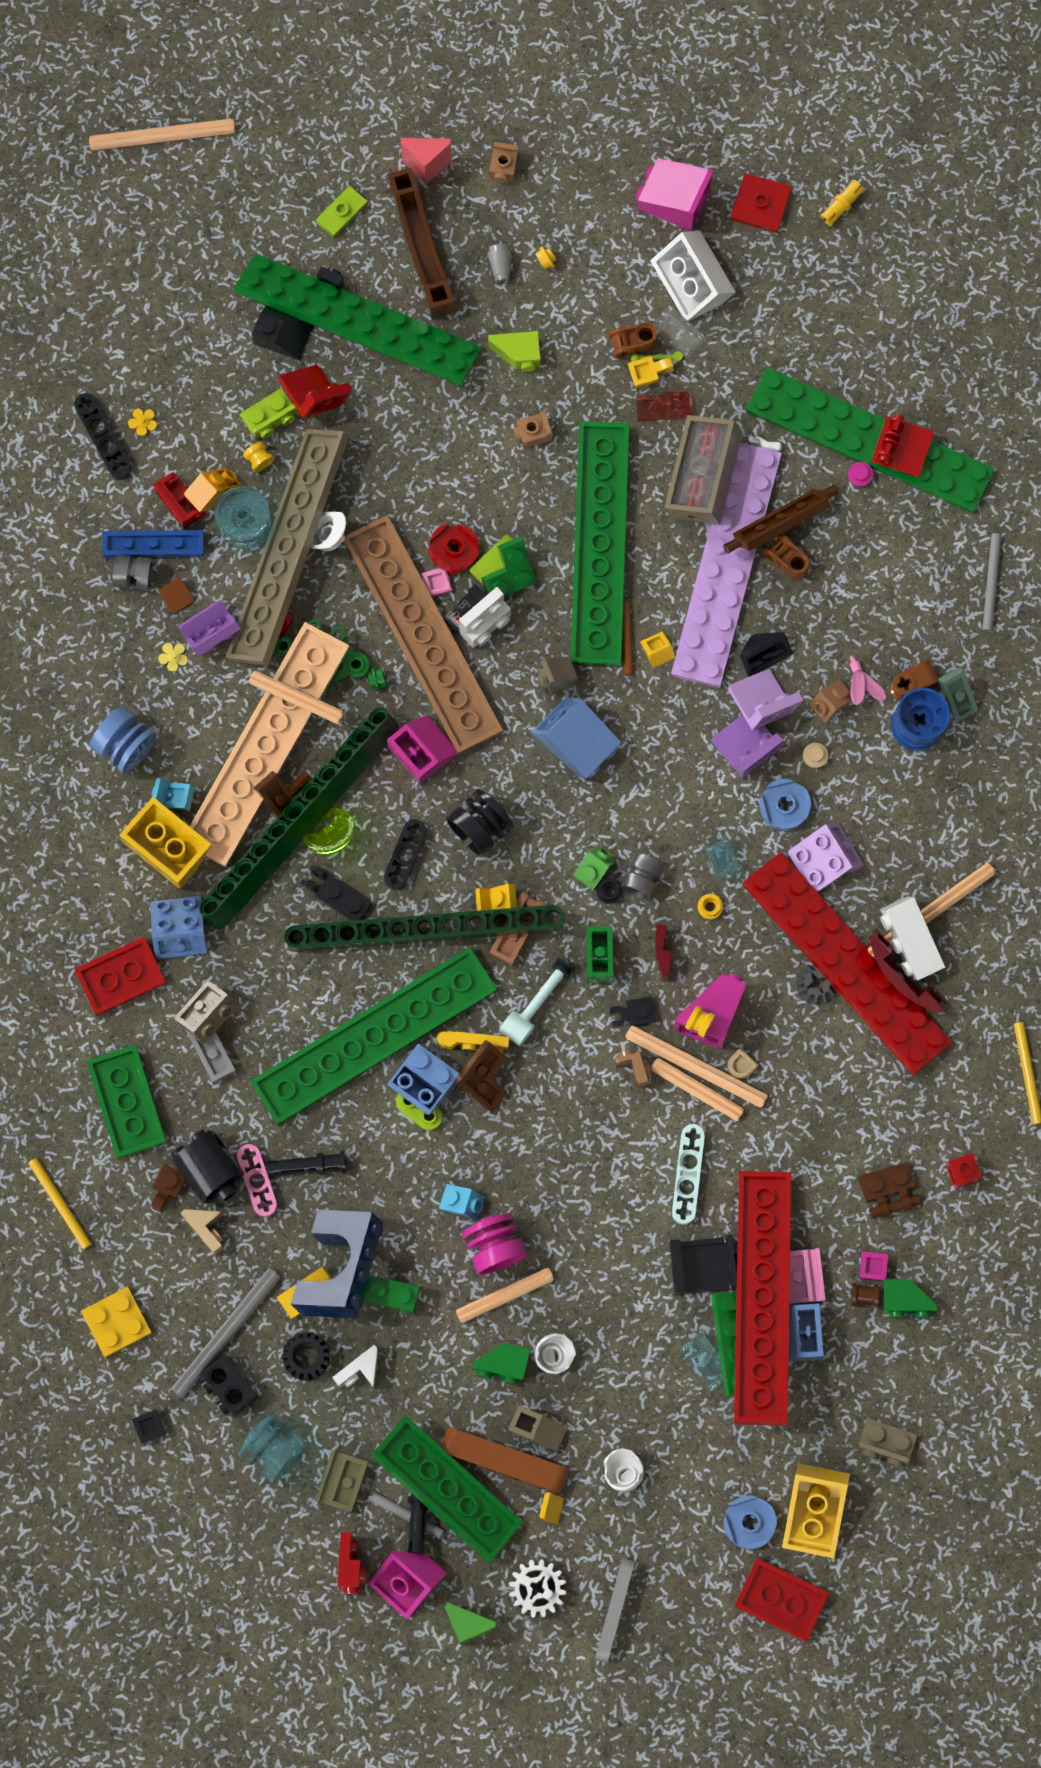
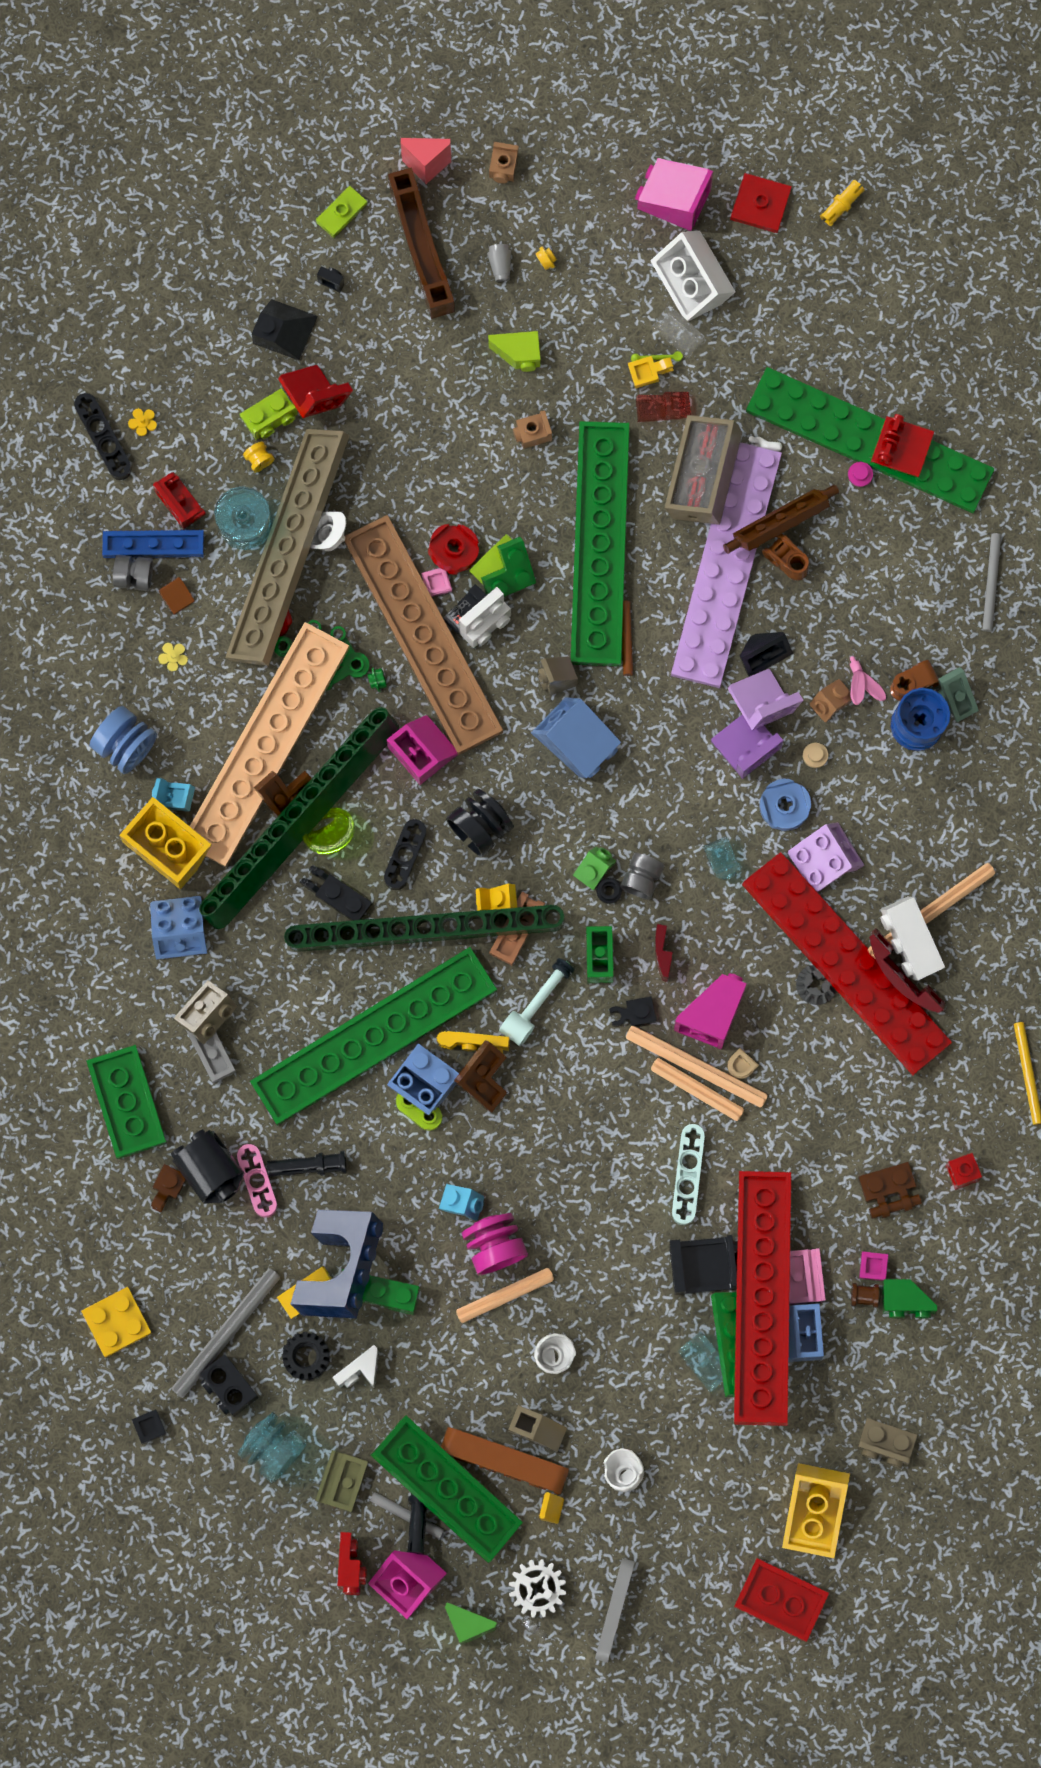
(60, 1203): yellow bar -> none
(120, 976): red plate -> none
(162, 134): light nougat axle -> none
(200, 1222): tan slope -> none
(209, 488): light orange slope -> none
(209, 628): medium lavender bracket -> none
(296, 697): light nougat axle -> none
(358, 319): green plate -> none
(505, 1362): green slope -> none
(631, 340): dark orange piece -> none
(640, 1069): medium nougat bracket -> none
(658, 649): yellow slope -> none
(700, 1021): yellow wheel -> none
(710, 898): yellow plate -> none
(743, 1536): medium blue plate -> none

